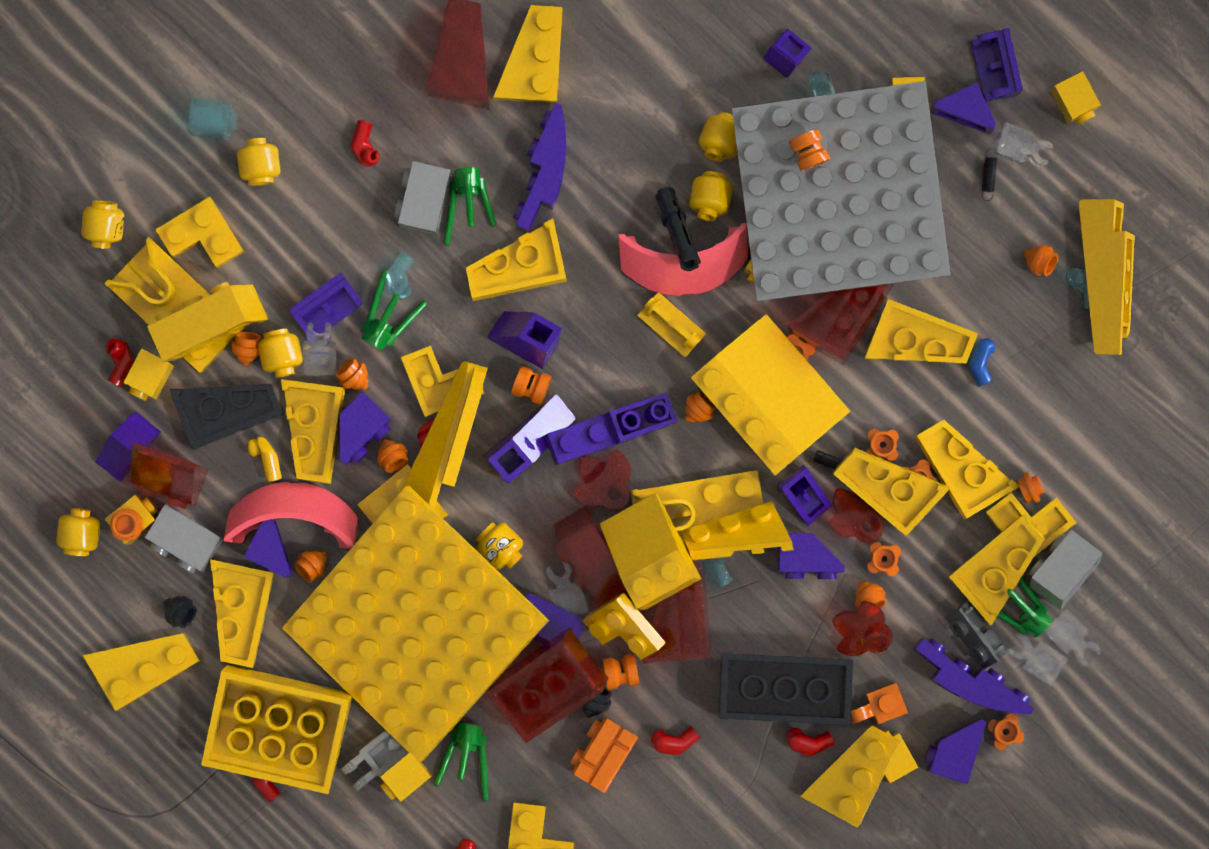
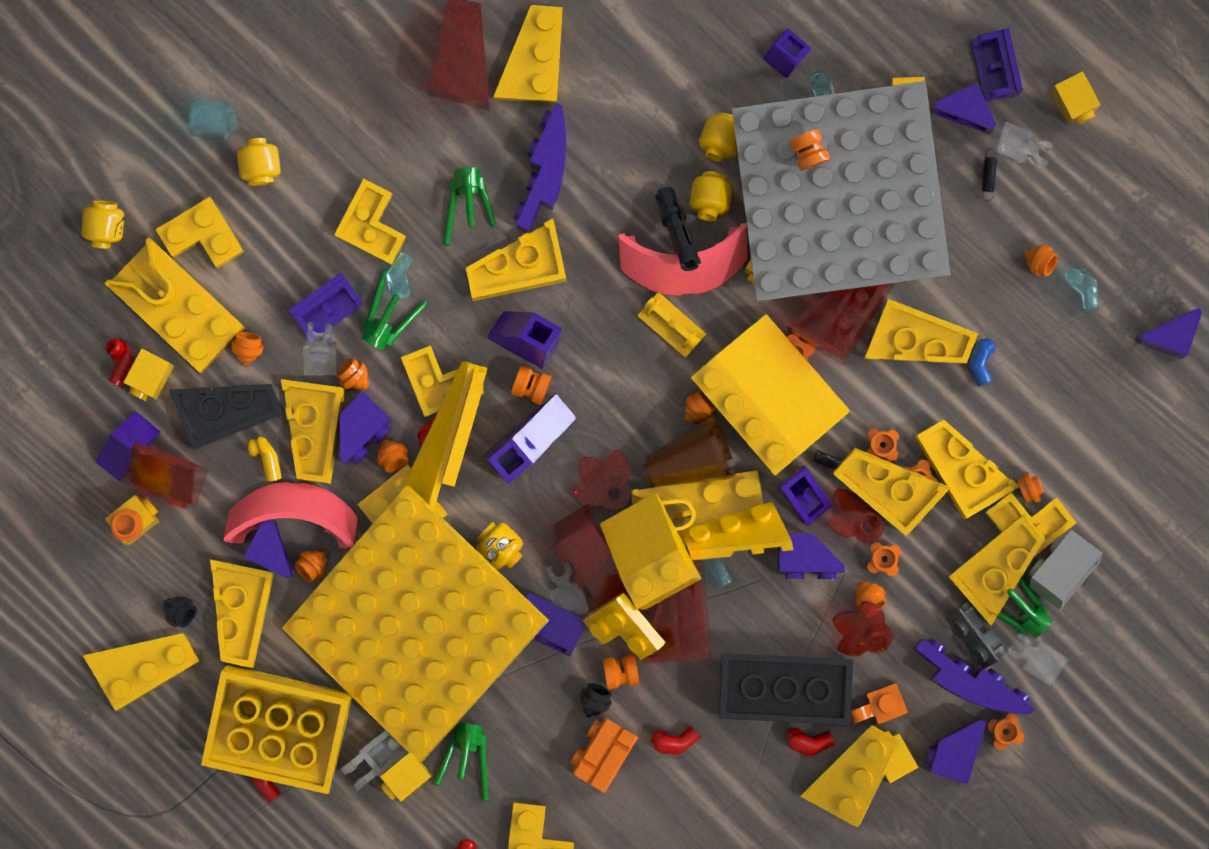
(78, 532): yellow head -> none
(184, 539): light grey brick -> none
(206, 320): yellow wedge -> none
(280, 352): yellow head -> none
(362, 147): red arm -> none
(362, 226): none -> yellow plate
(423, 198): light grey brick -> none
(547, 685): clear red brick -> none
(610, 429): dark purple slope -> none
(691, 457): none -> reddish brown cone
(1068, 634): clear plate -> none
(1108, 272): yellow wedge -> none
(1173, 337): none -> dark purple slope

